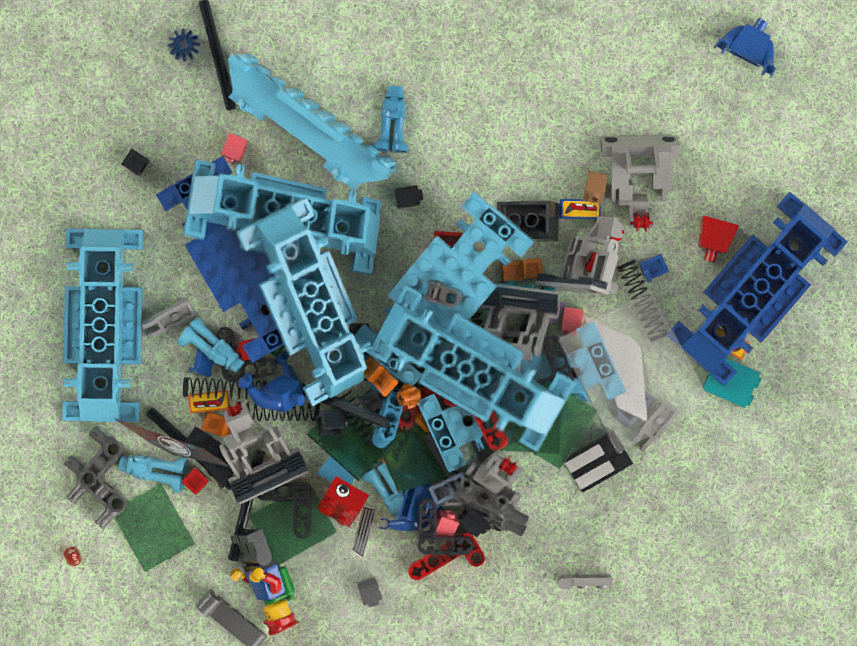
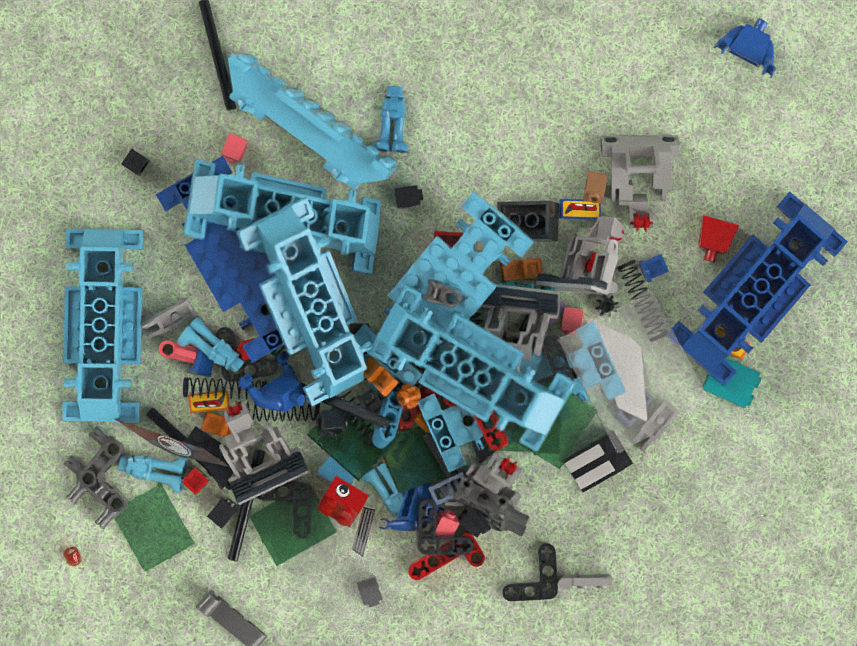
(180, 353): none -> coral piece
(190, 40): clear blue gear -> none
(222, 512): none -> black brick
(266, 579): piece -> none
(539, 586): none -> black beam
(601, 302): none -> black gear

